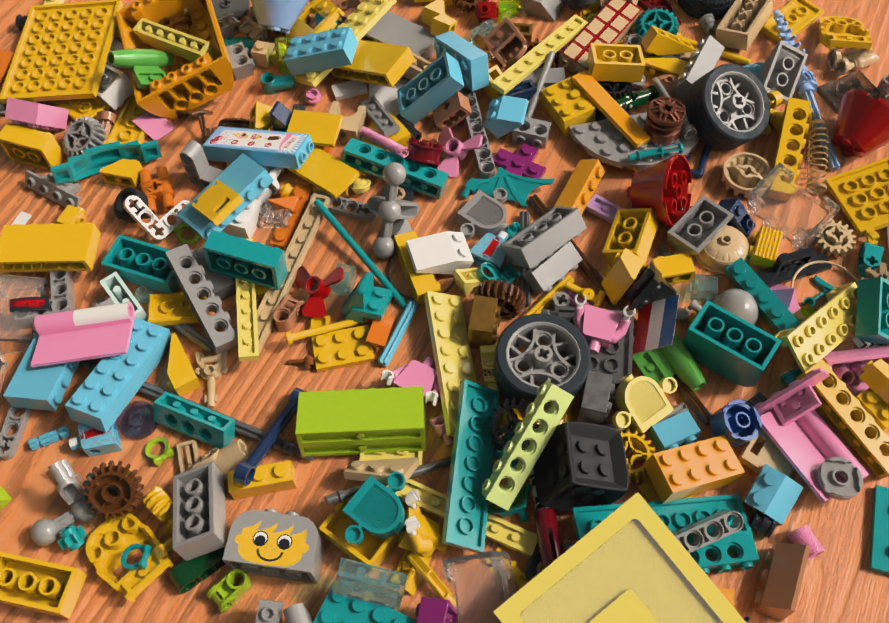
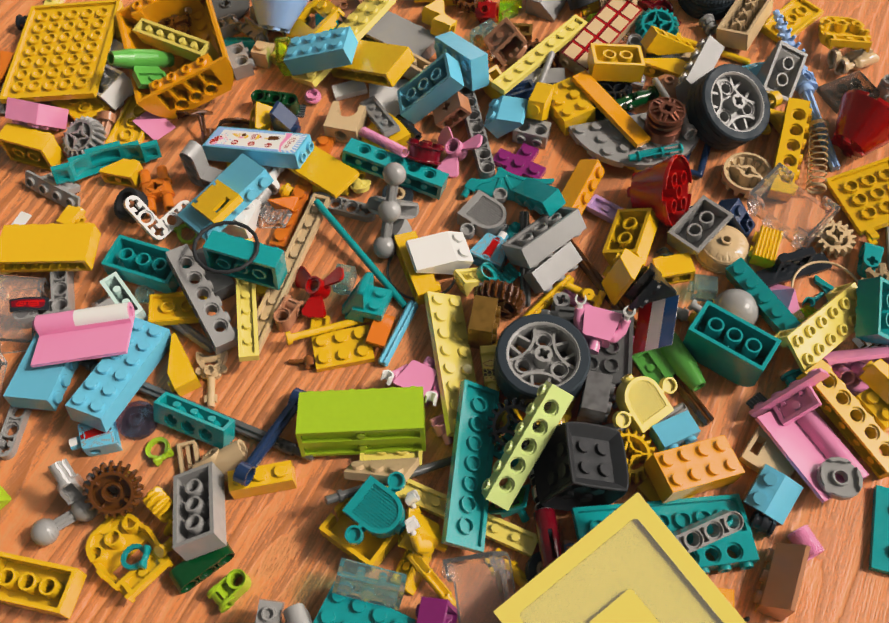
(49, 437): medium azure axle -> none
(71, 537): teal gear -> none
(231, 270): none -> black piece
(270, 97): none -> dark green beam
(273, 83): teal piece -> none
(275, 545): light grey brick -> none
(321, 126): yellow tile -> none
(539, 197): none -> teal brick
(540, 101): none -> yellow slope
(737, 422): blue brick -> none

